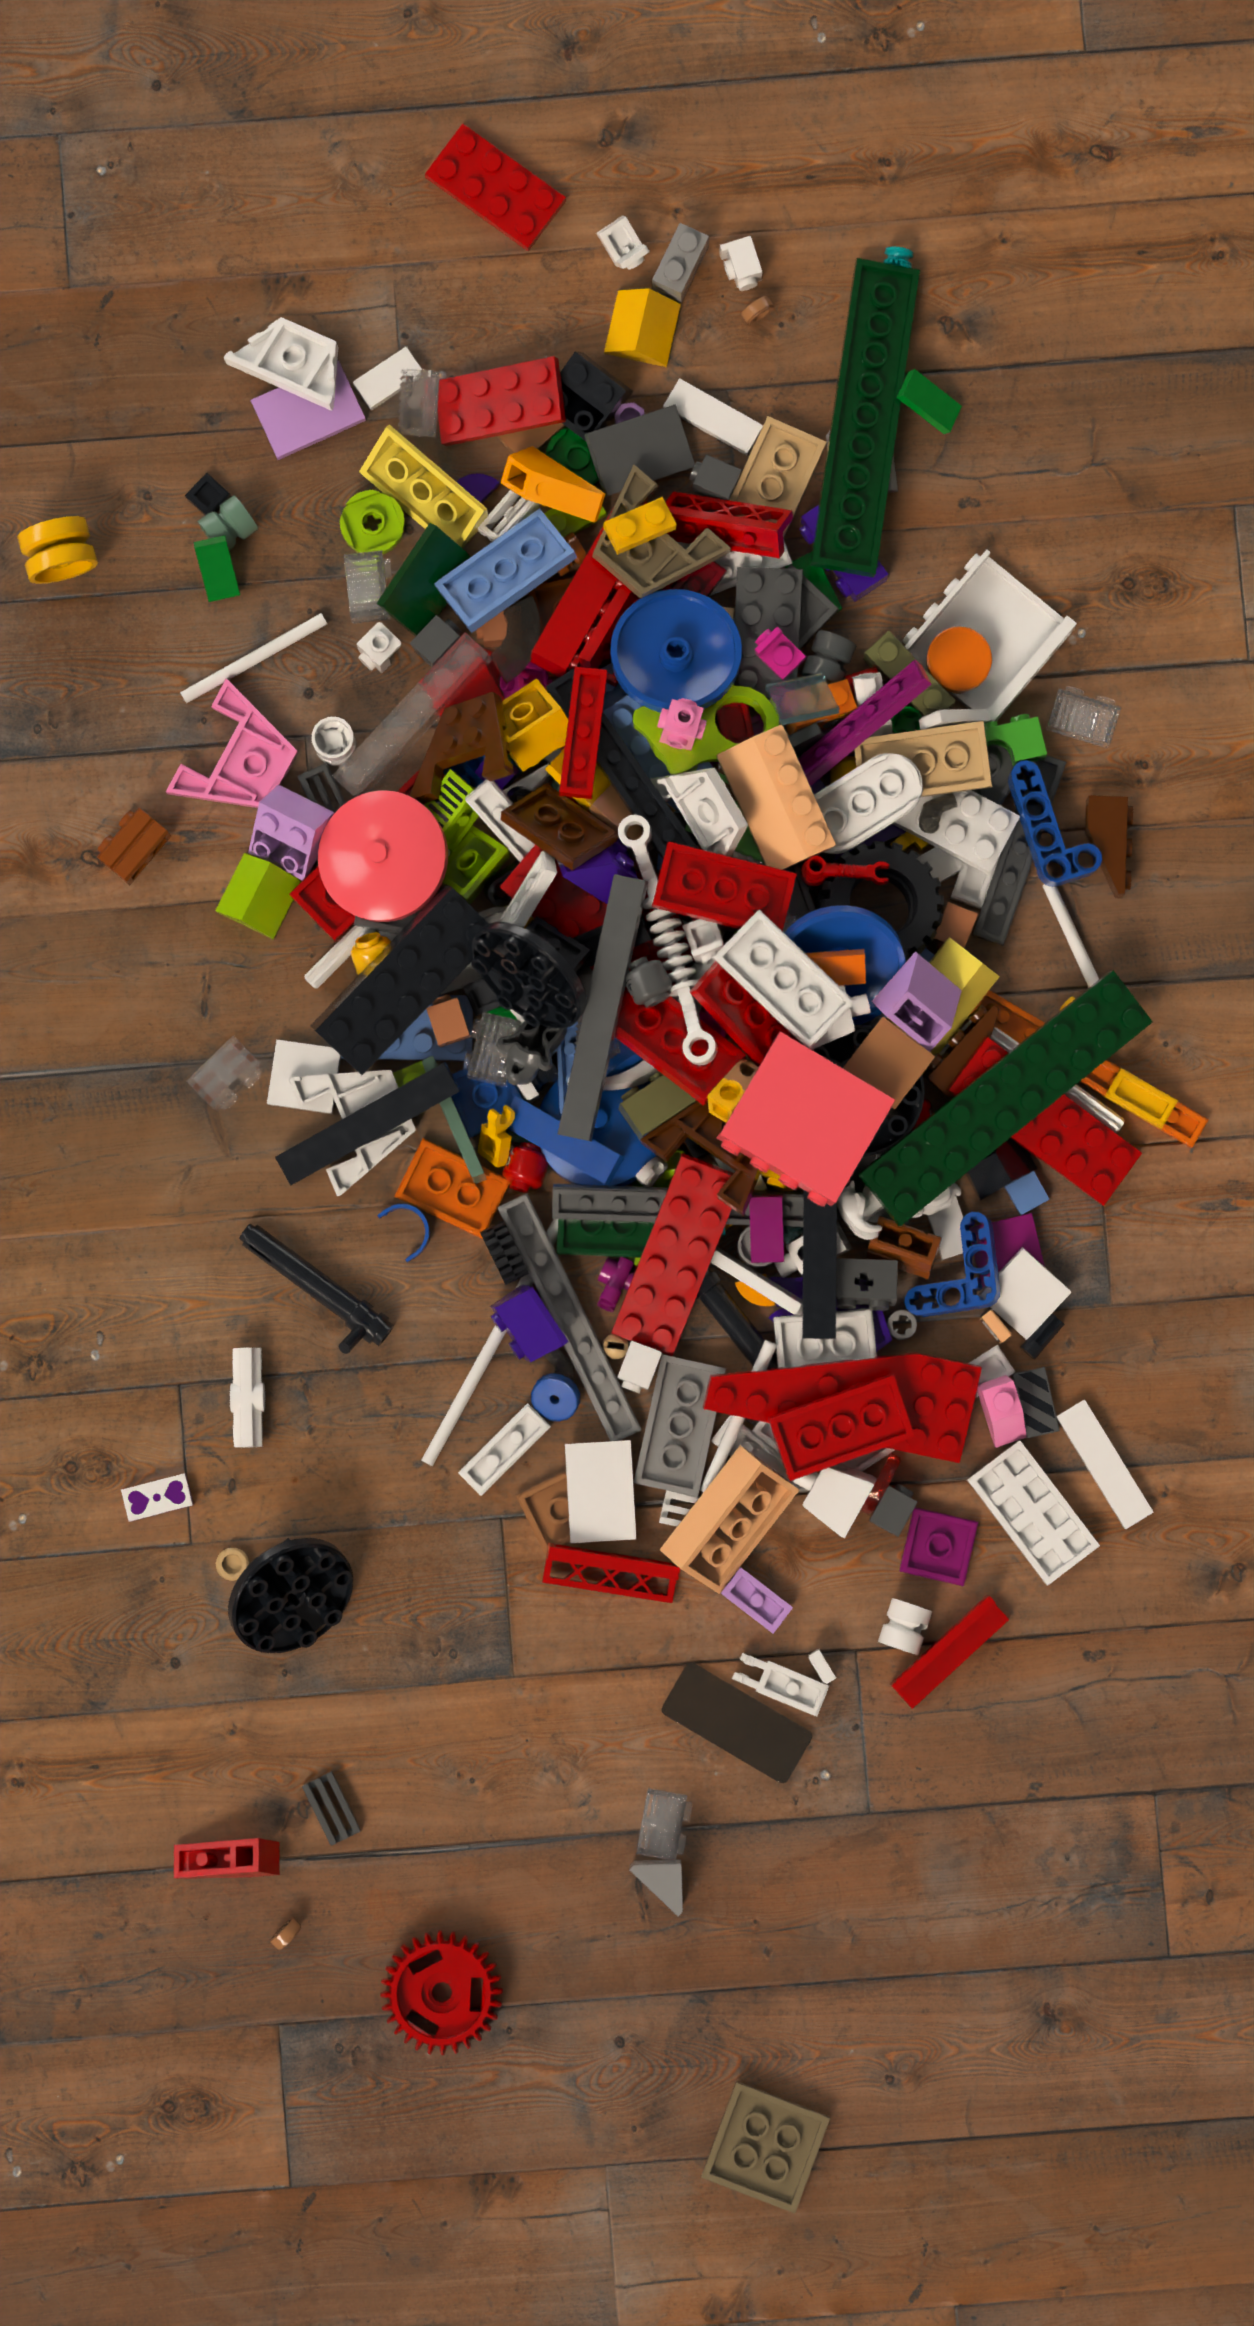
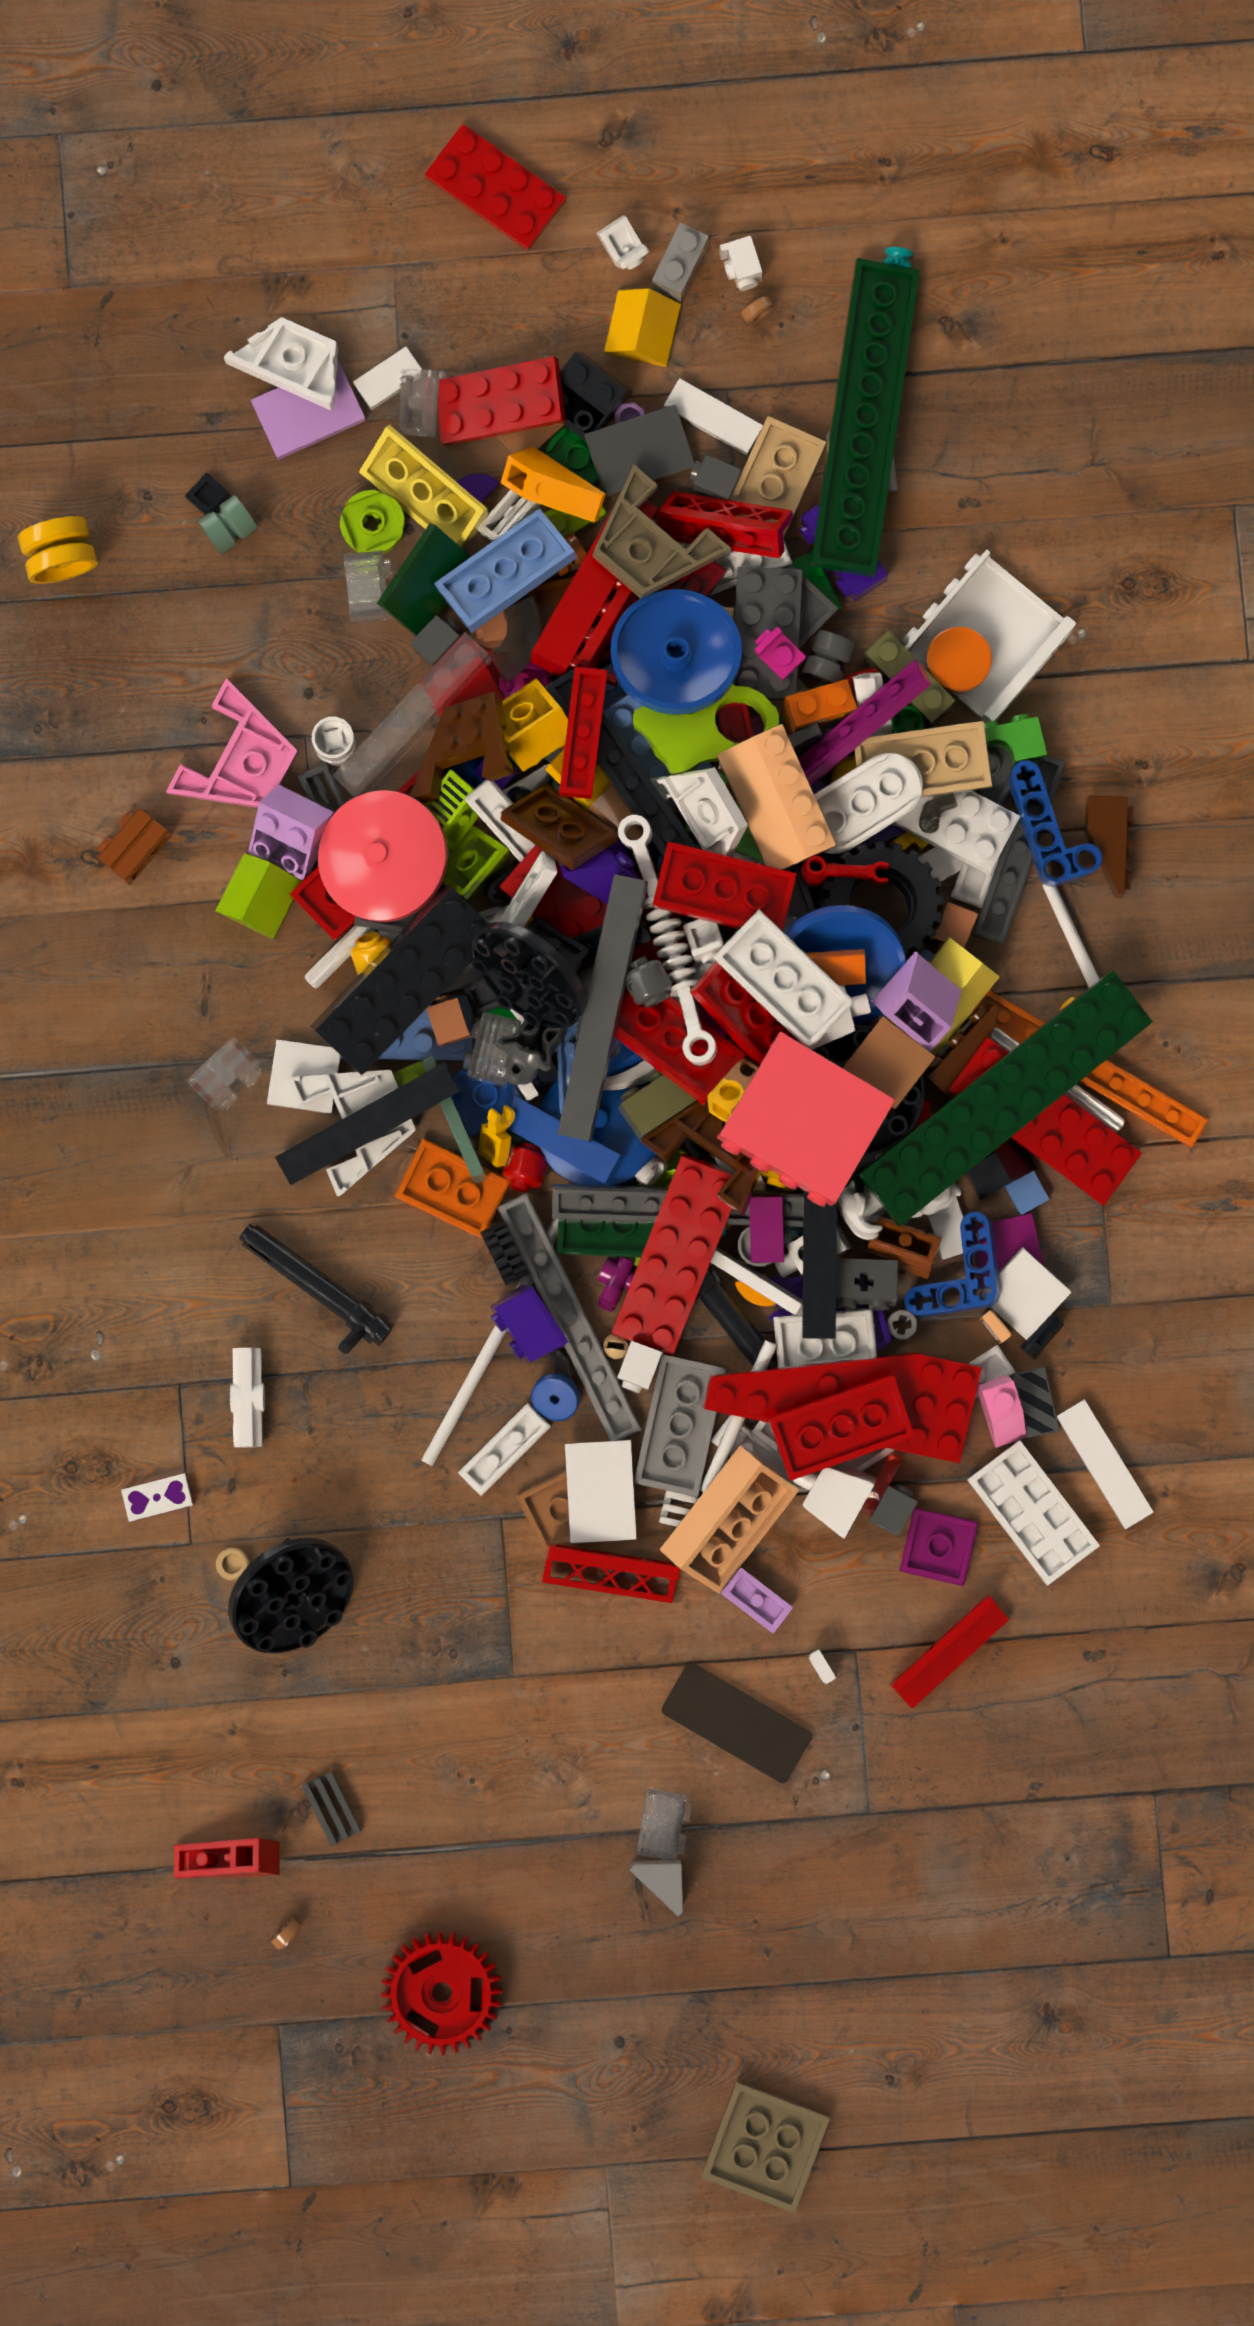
(216, 568): green tile -> none
(253, 658): white piece -> none
(378, 647): white bracket -> none
(419, 1213): blue helmet -> none
(639, 525): yellow plate -> none
(681, 724): bright pink brick -> none
(785, 1685): white hinge -> none
(802, 699): clear light blue piece -> none
(905, 1626): white wheel -> none
(929, 401): green tile -> none
(950, 717): white tile -> none
(1083, 717): clear brick -> none
(1141, 1098): yellow tile -> none

